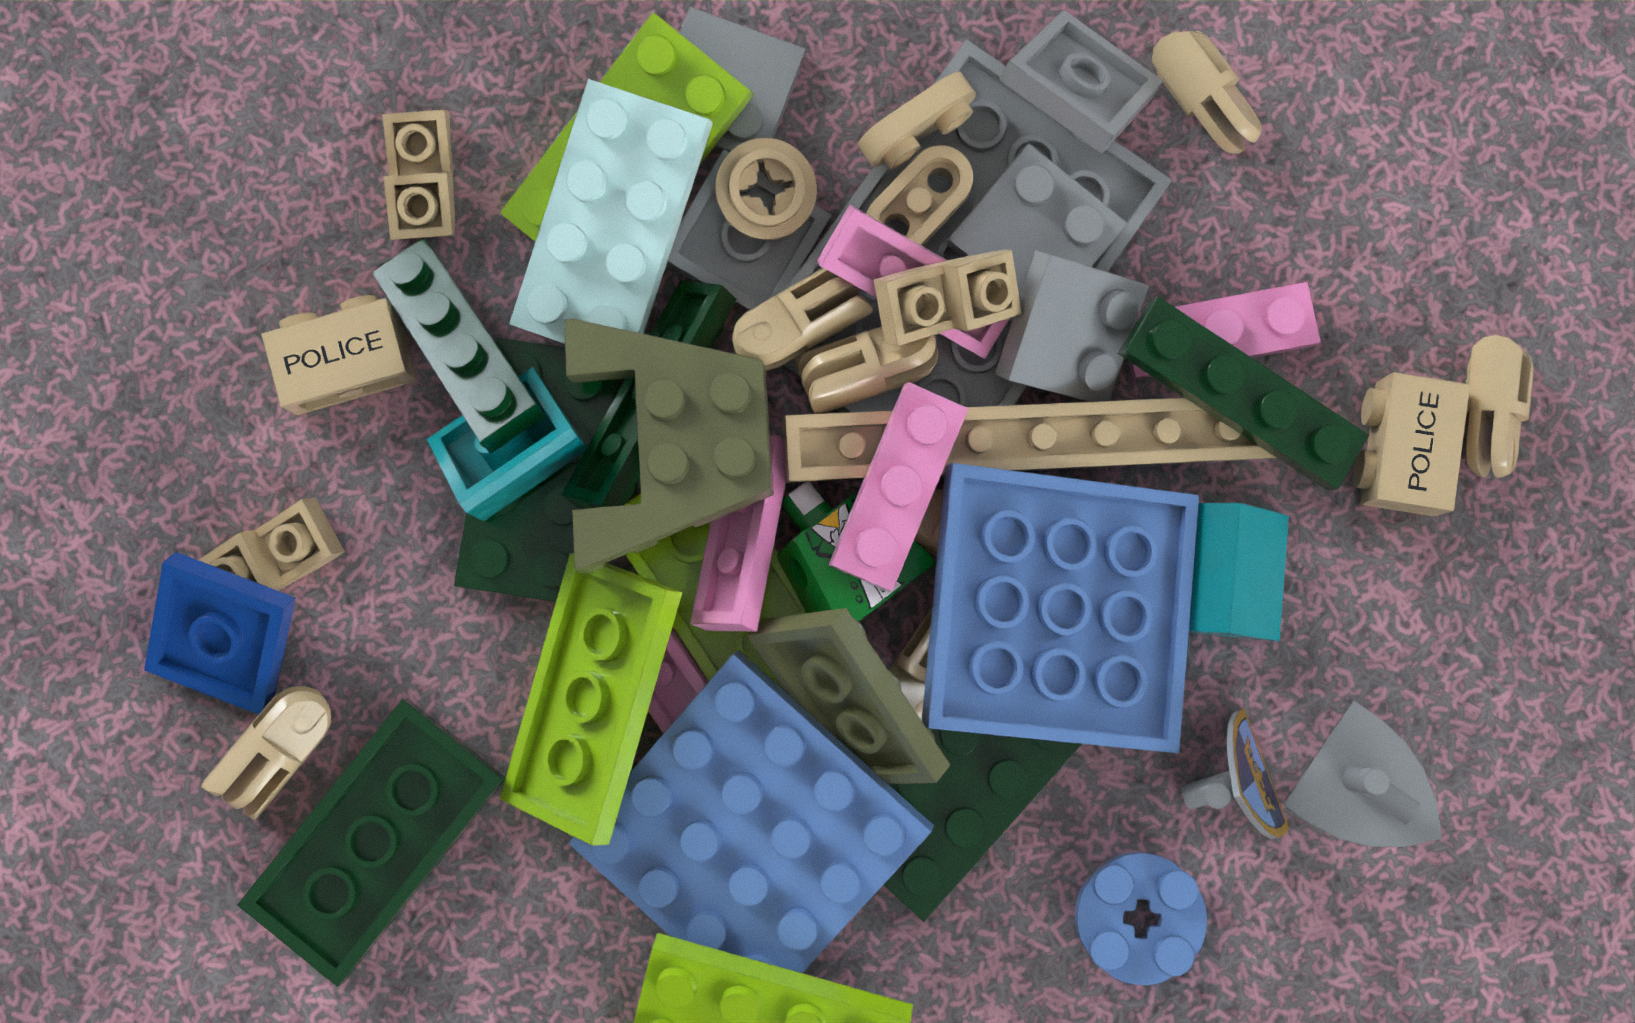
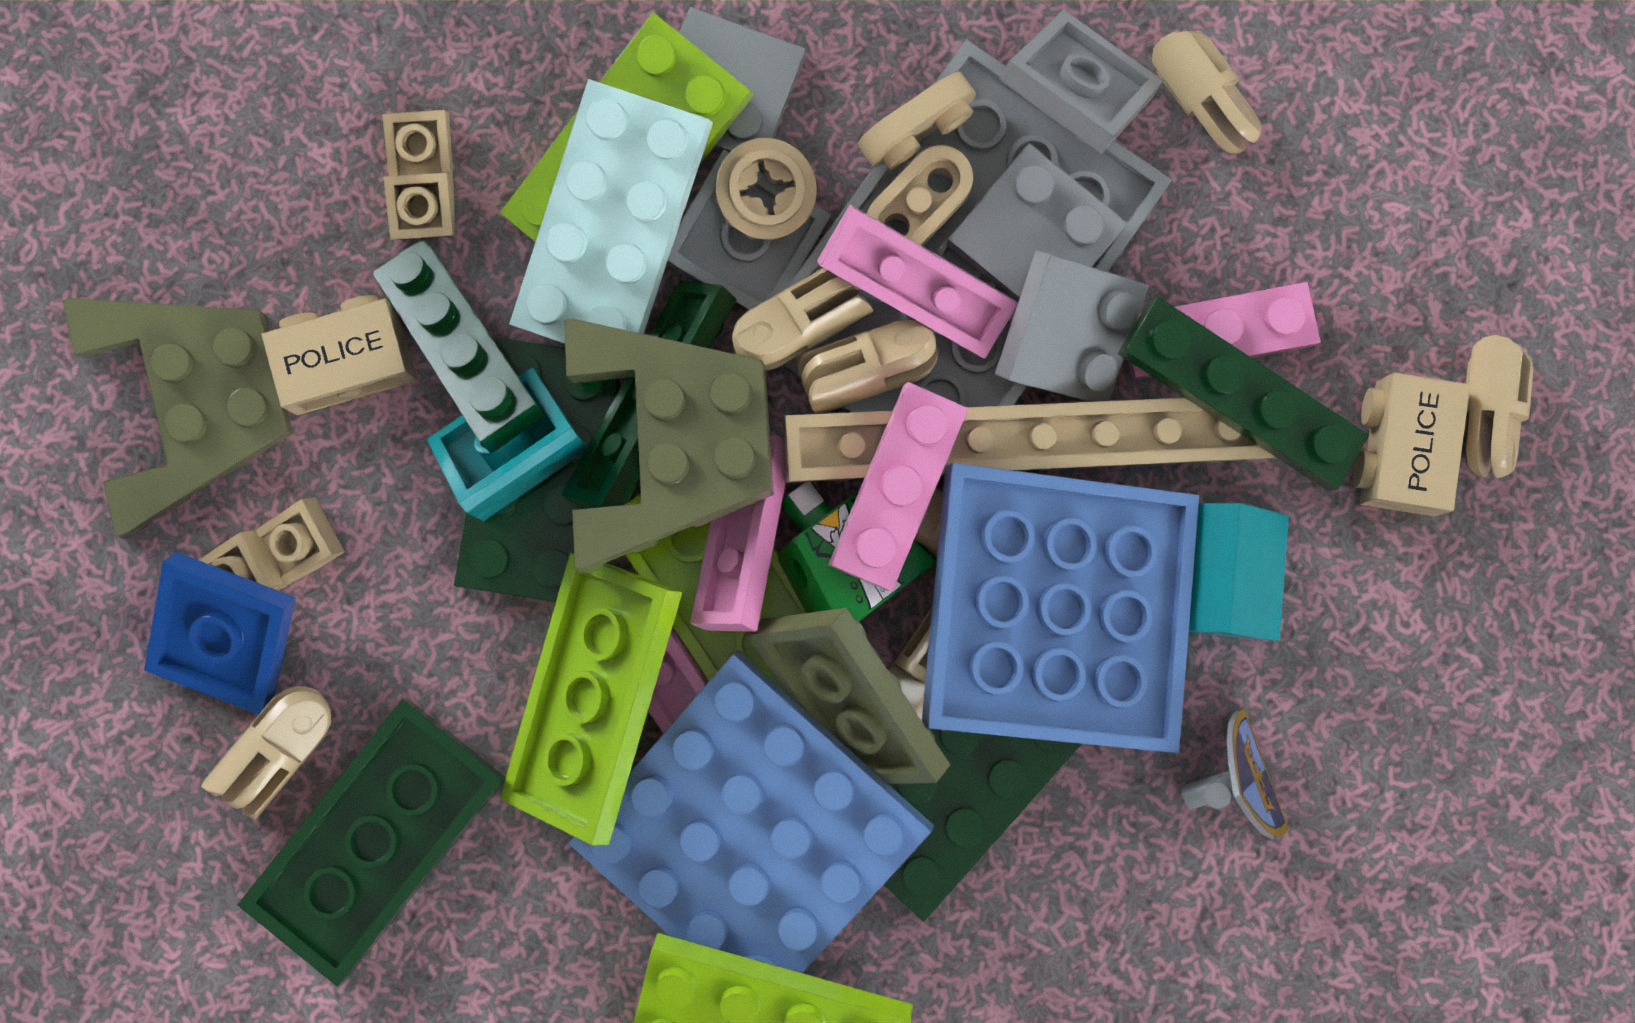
(207, 391): none -> olive wing
(947, 296): tan slope -> none
(1169, 893): medium blue plate -> none
(1367, 786): light grey shield -> none

